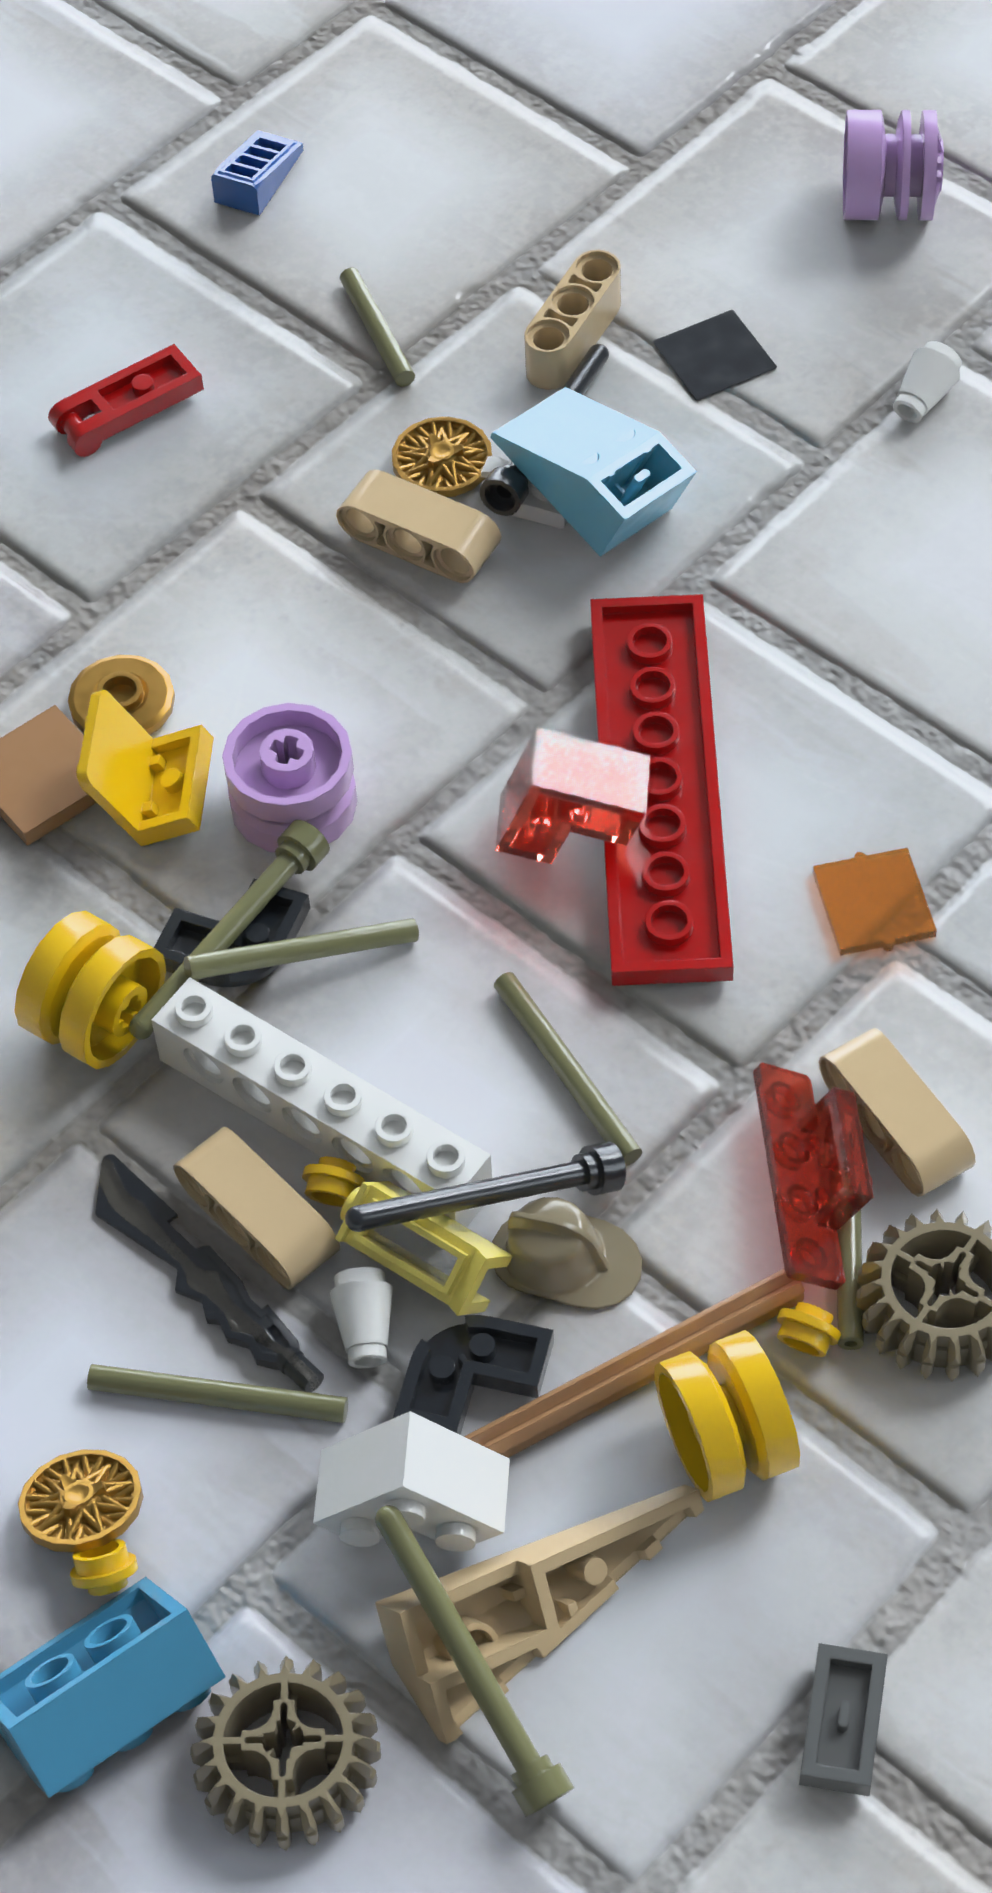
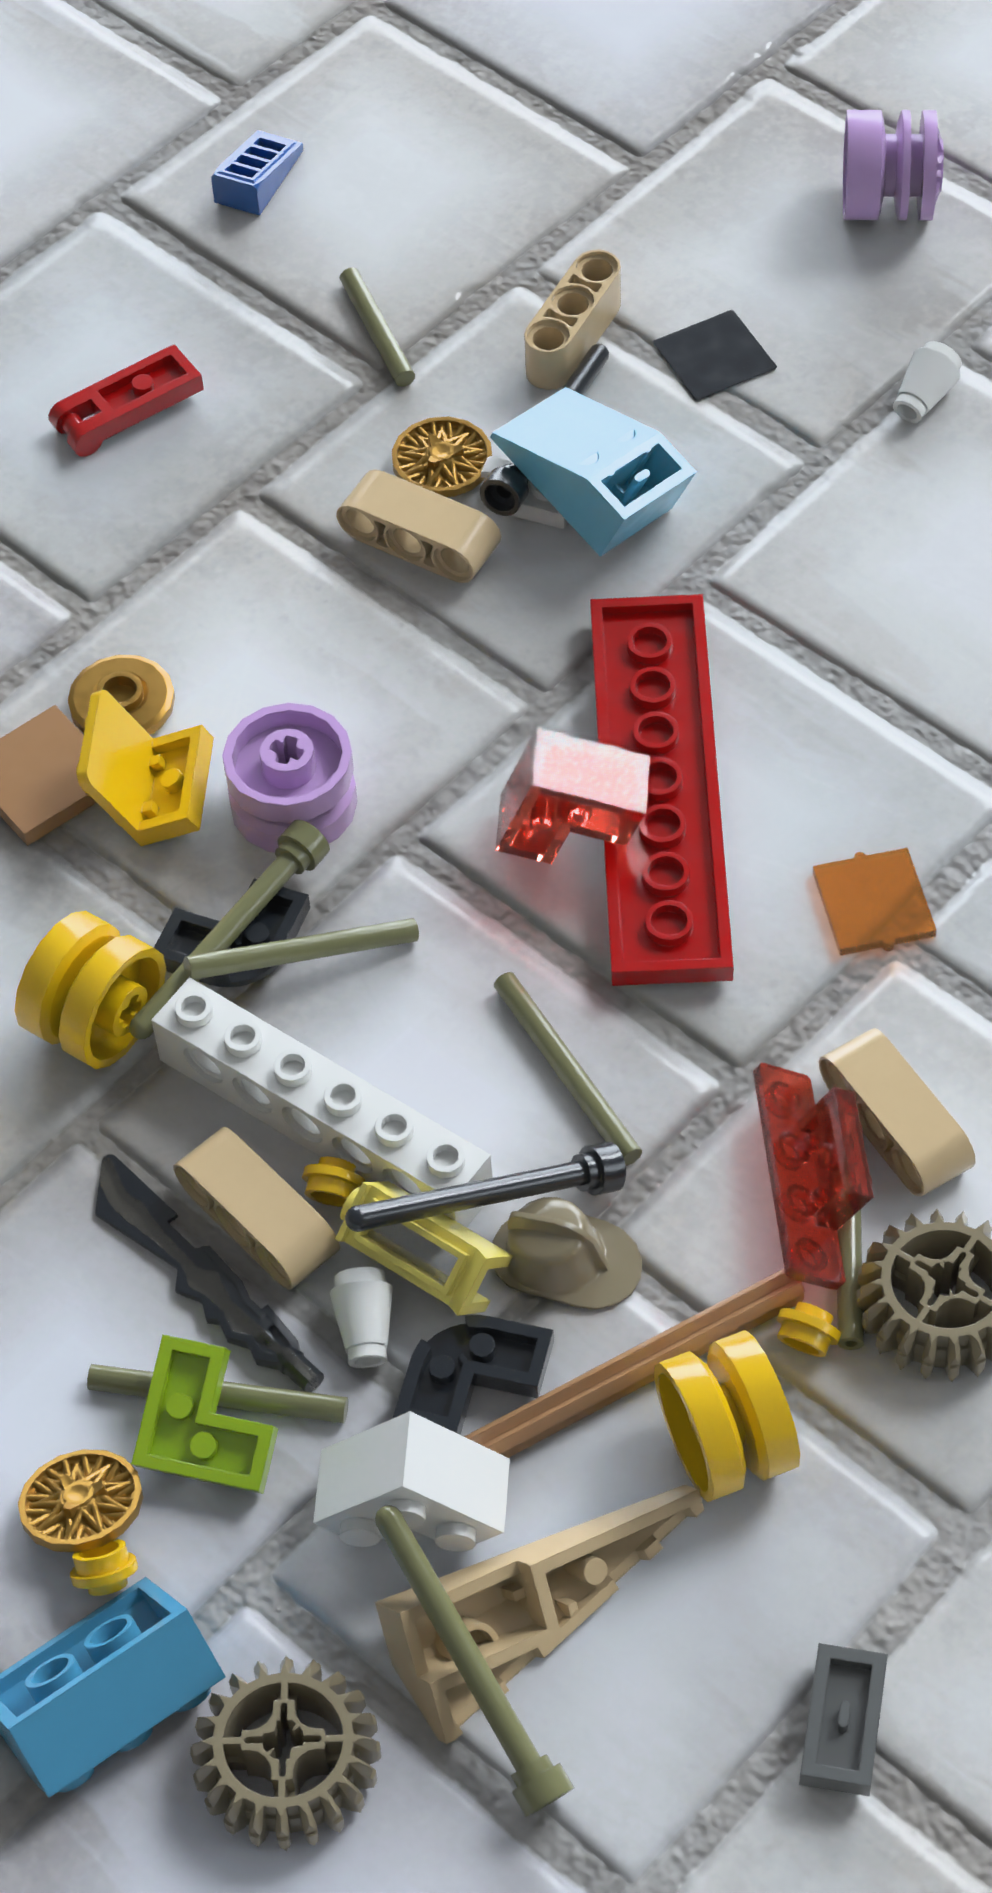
(181, 1425): none -> lime plate

